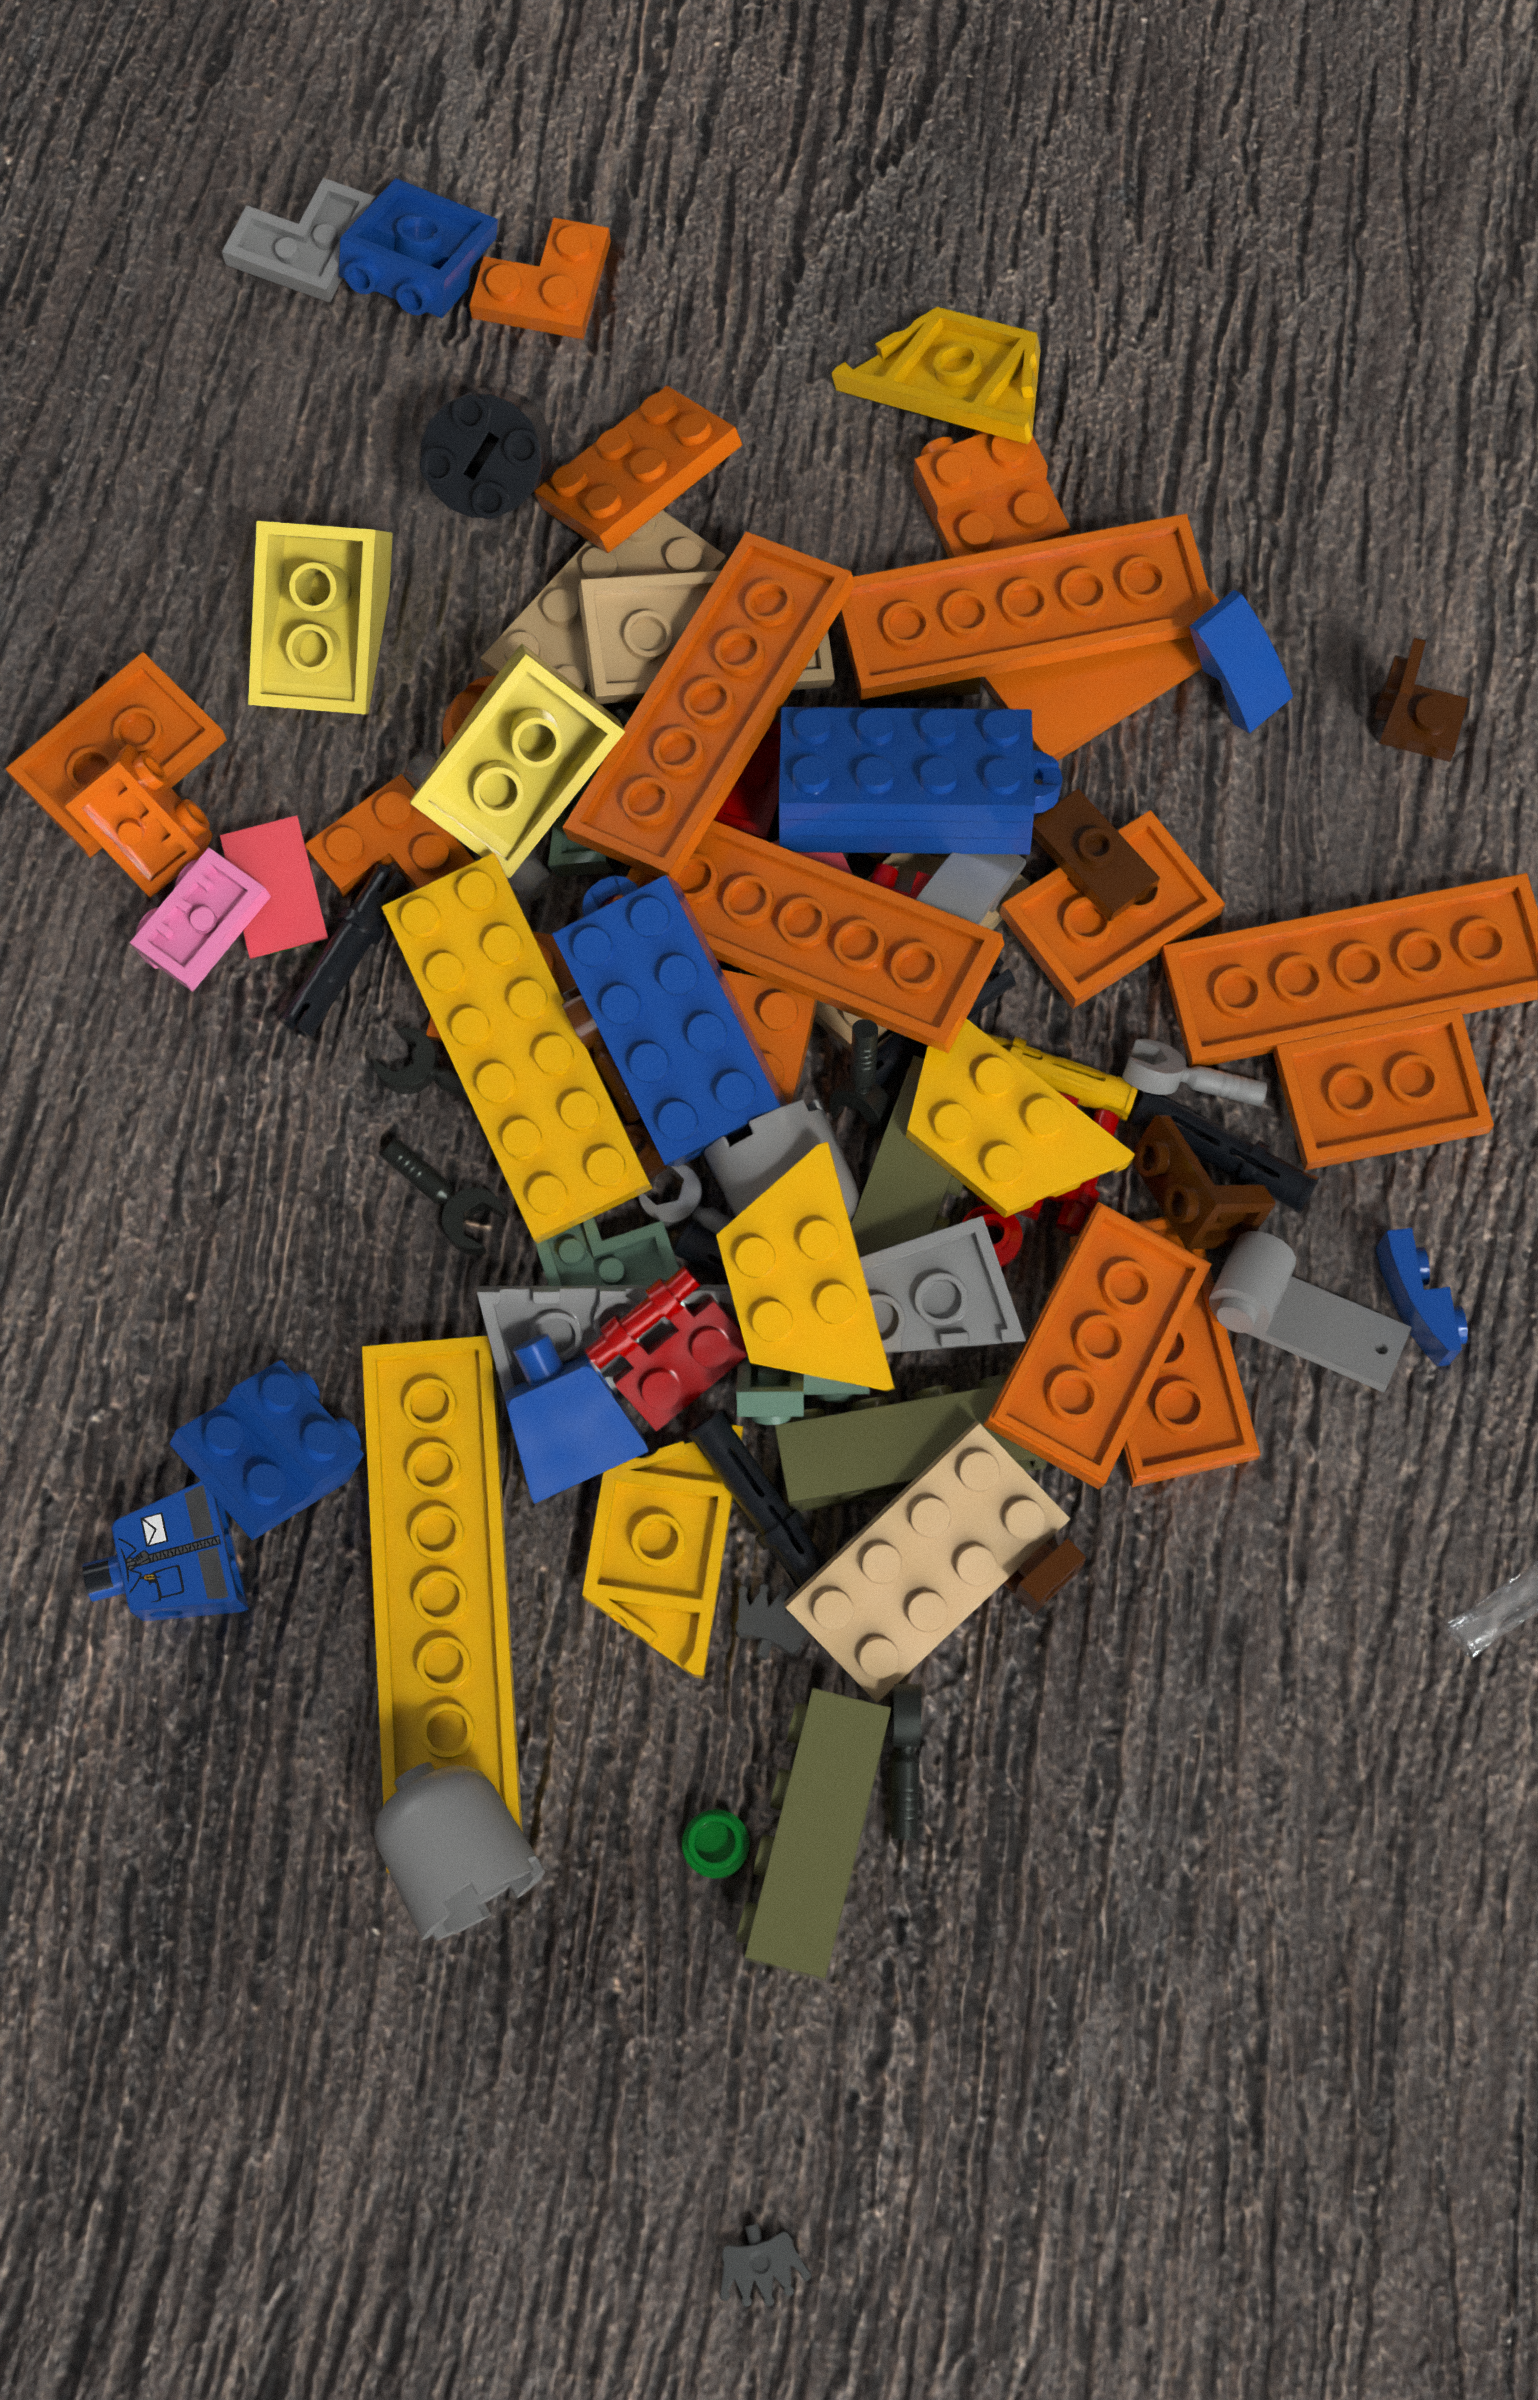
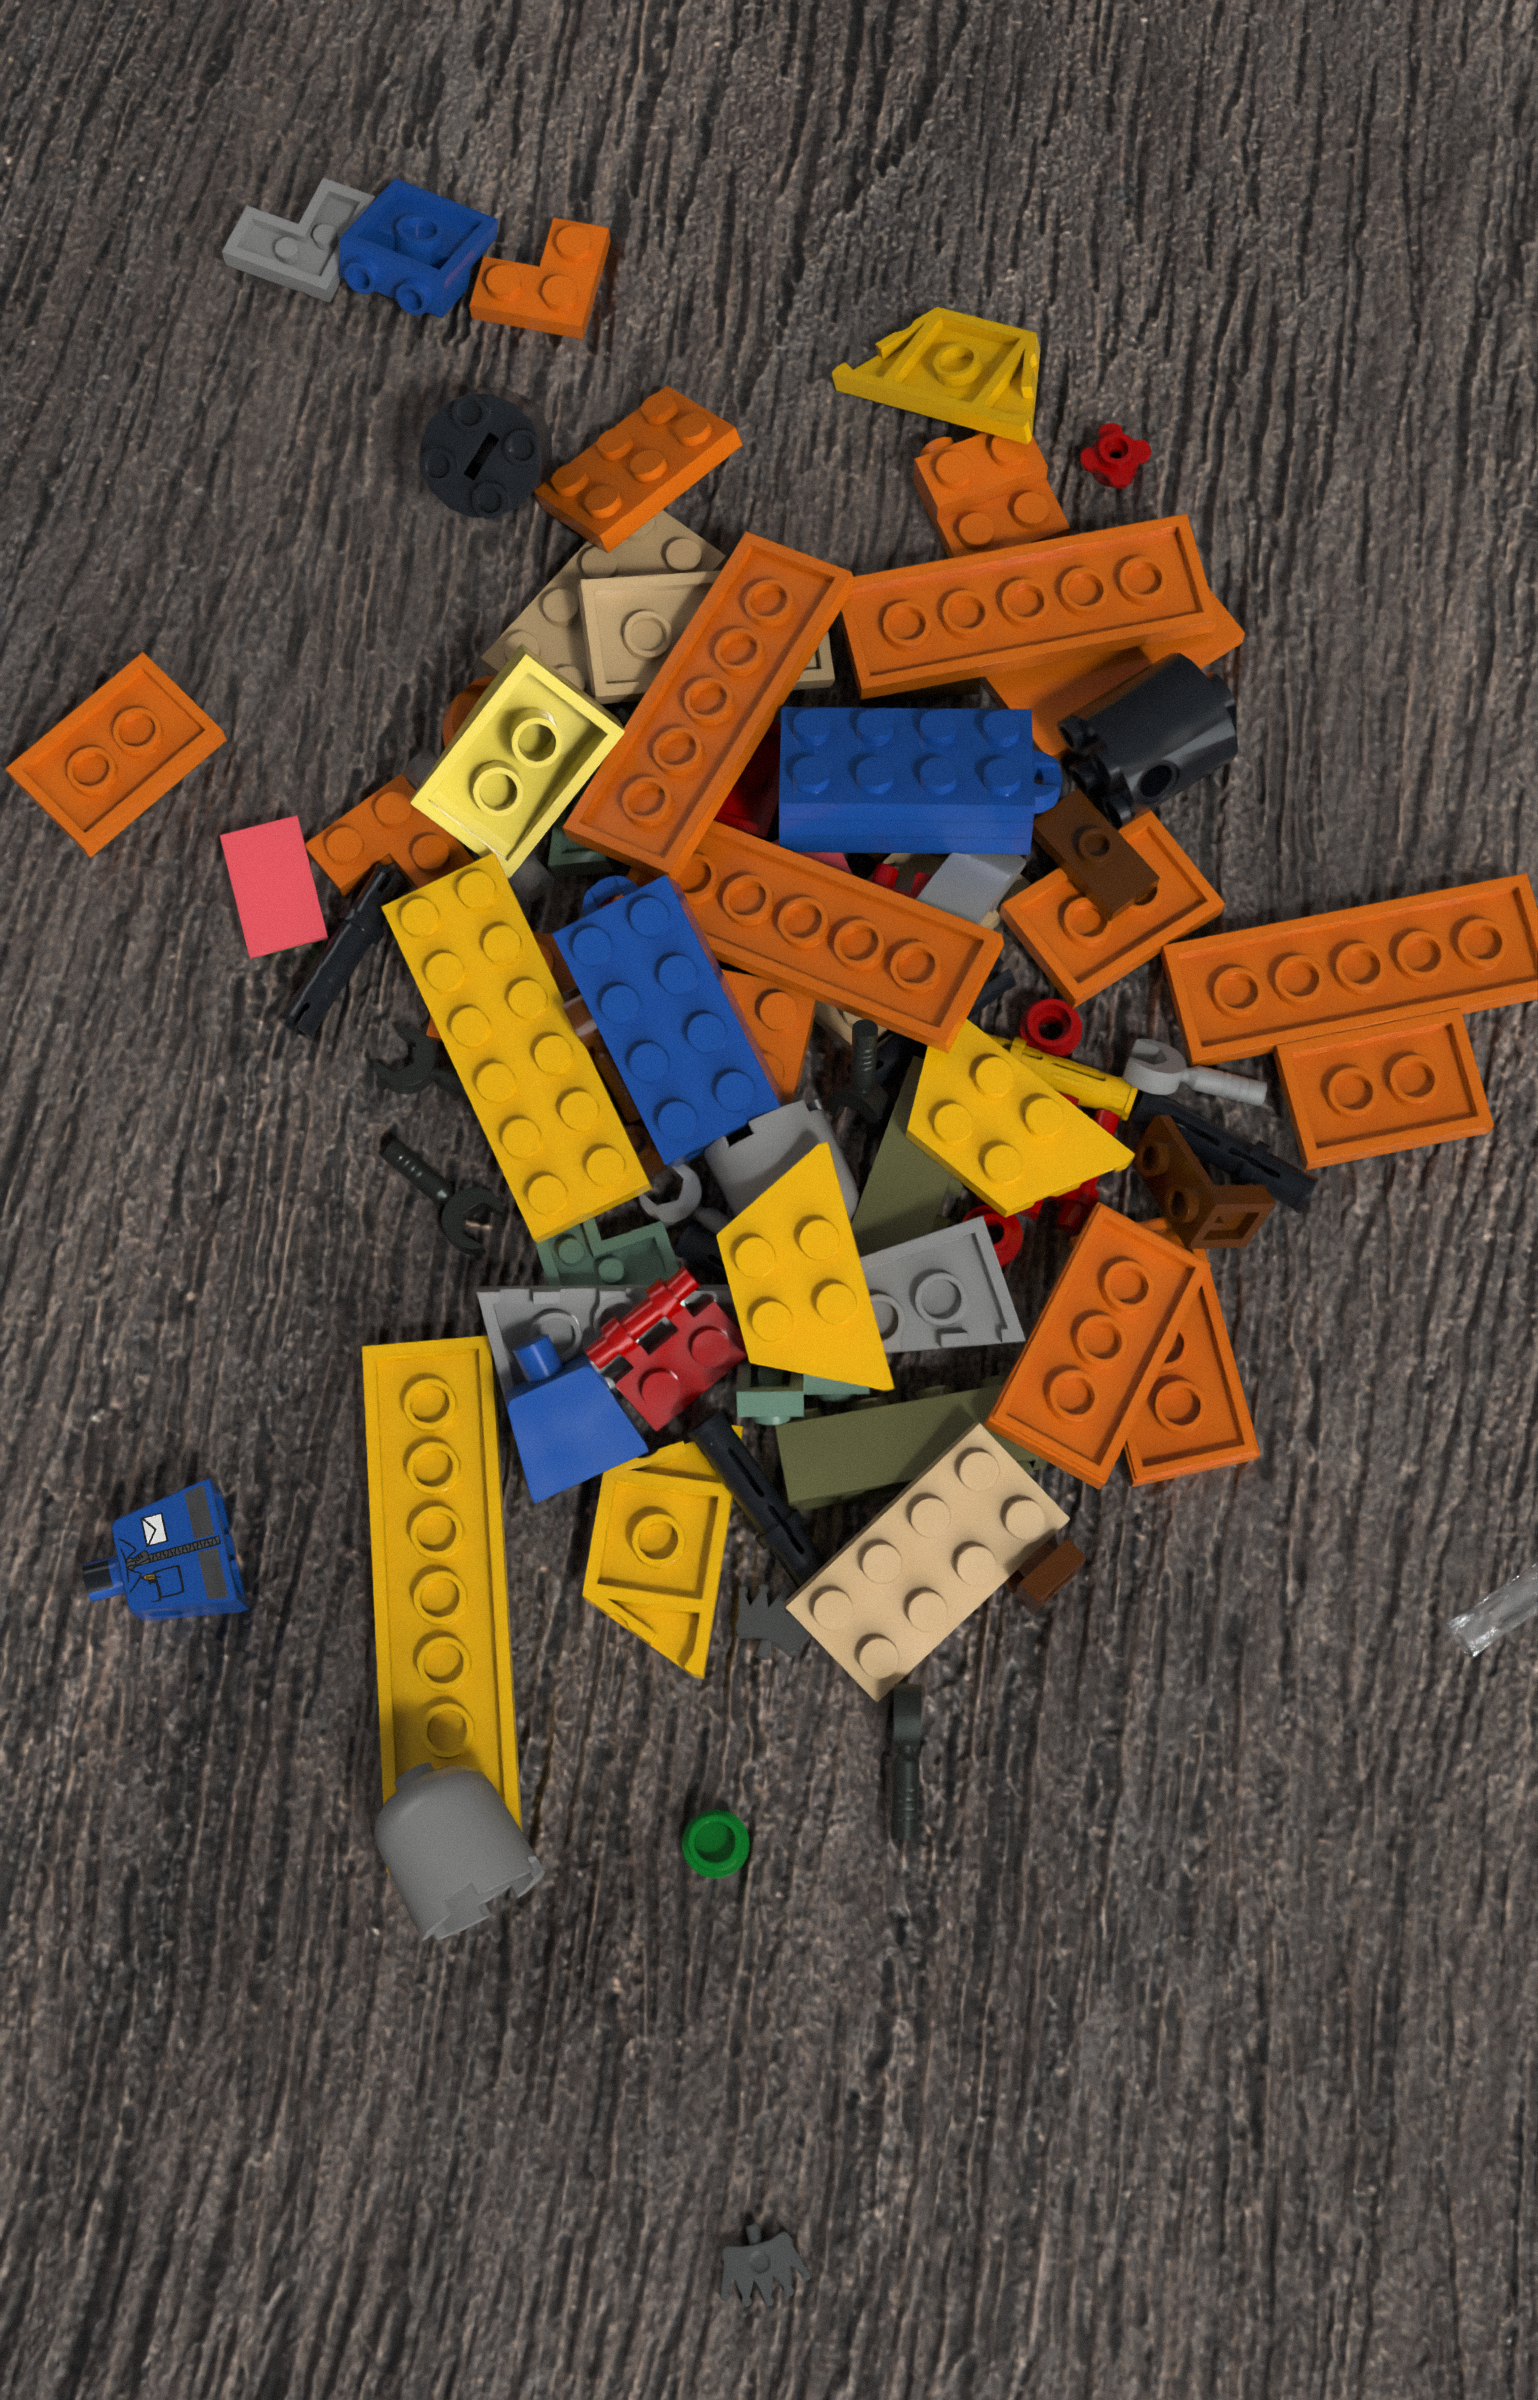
(141, 820): orange bracket -> none
(199, 919): bright pink bracket -> none
(269, 1449): blue plate -> none
(317, 615): light yellow slope -> none
(817, 1833): olive brick -> none
(1053, 1012): none -> red plate
(1112, 471): none -> red plate
(1151, 737): none -> black cylinder
(1243, 660): blue slope -> none
(1265, 1301): light grey door -> none
(1415, 715): reddish brown bracket -> none
(1434, 1320): blue slope -> none

